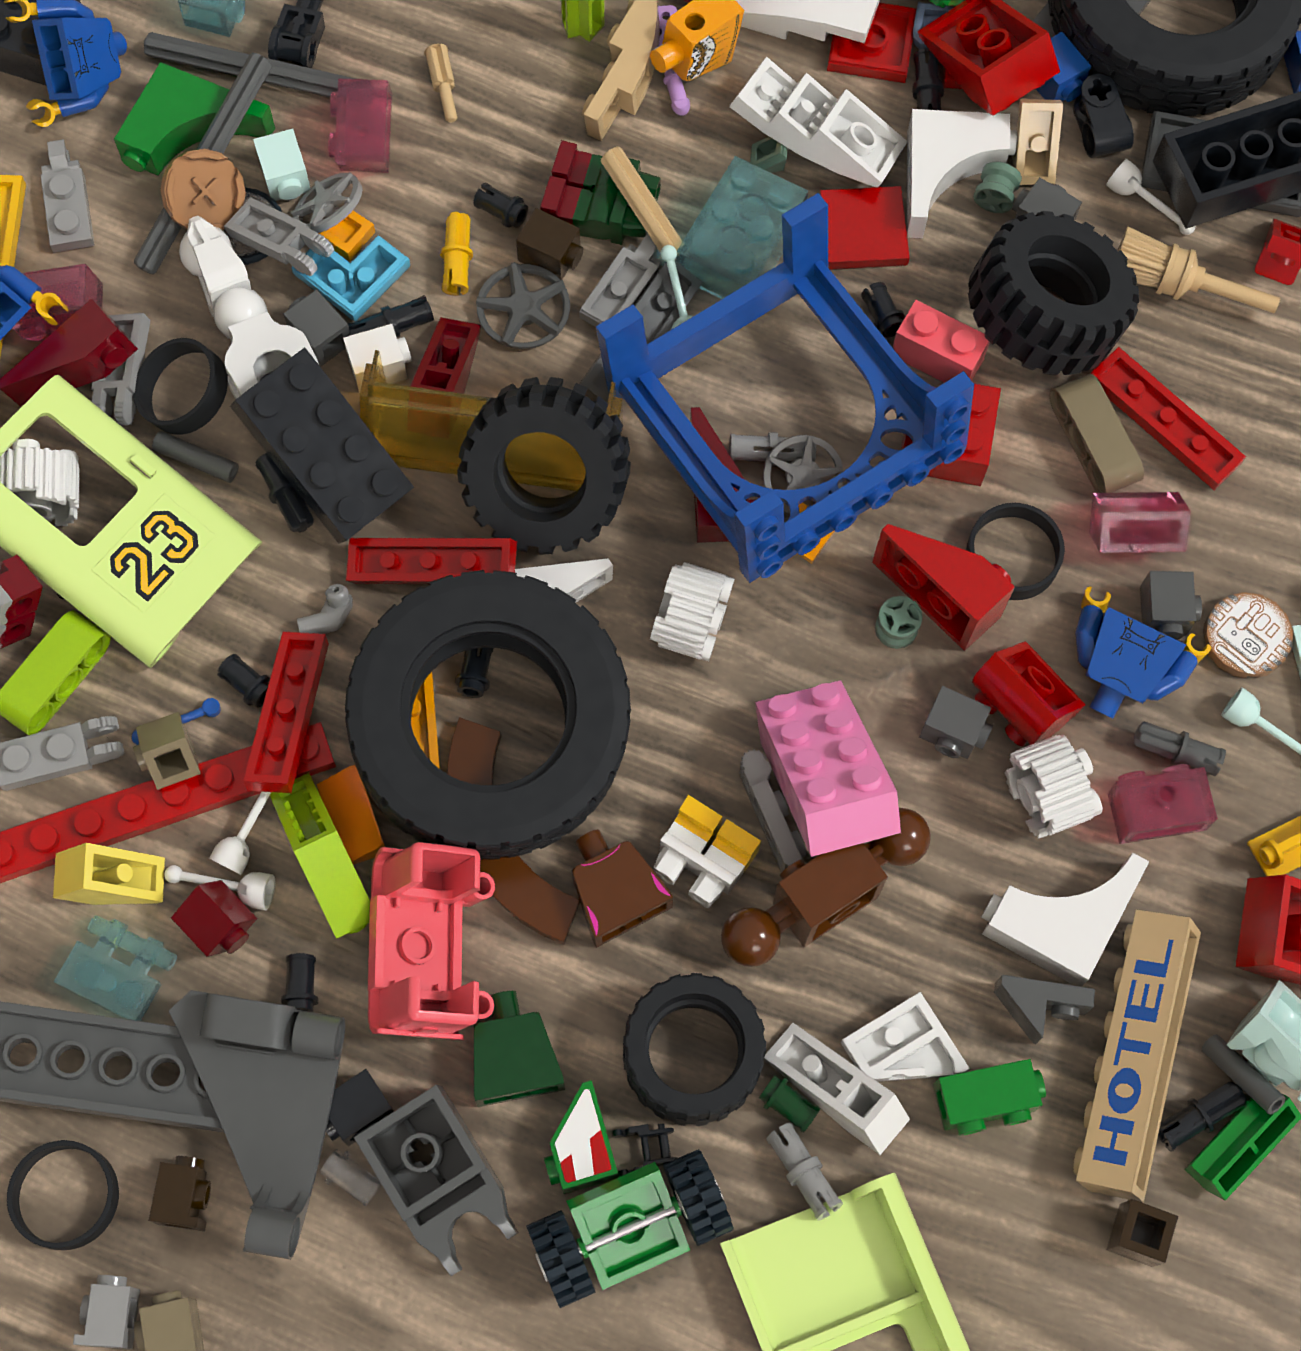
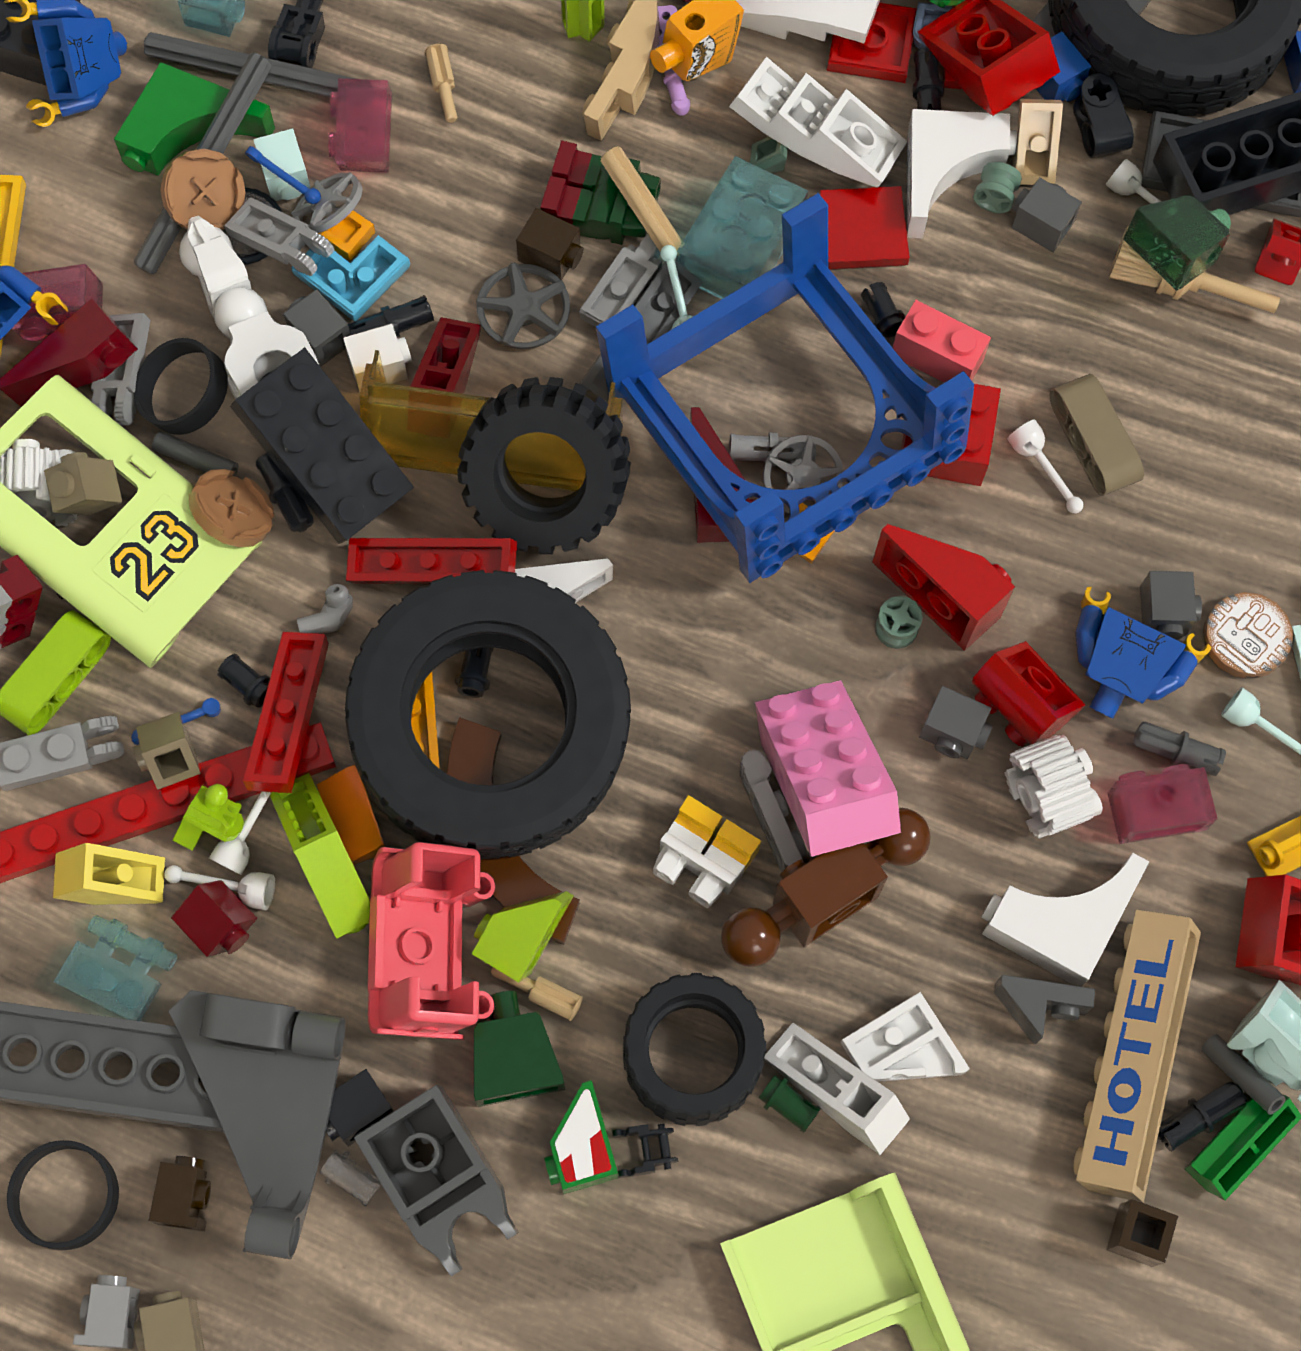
(65, 201): light grey hinge -> none
(82, 485): none -> dark tan brick
(210, 813): none -> lime piece
(231, 508): none -> medium nougat tile
(300, 982): black pin -> none
(312, 195): none -> blue hinge
(456, 254): yellow axle -> none
(508, 209): black pin -> none
(519, 934): none -> lime slope
(546, 994): none -> tan axle
(616, 888): reddish brown torso -> none
(629, 1226): plate -> none
(691, 610): white brick -> none
(804, 1171): light grey pin -> none
(988, 1095): green brick -> none
(1029, 441): none -> white hinge
(1032, 321): black tyre -> none
(1040, 519): black tyre -> none
(1139, 522): clear pink brick -> none
(1168, 419): red plate -> none
(1178, 237): none -> clear green torso

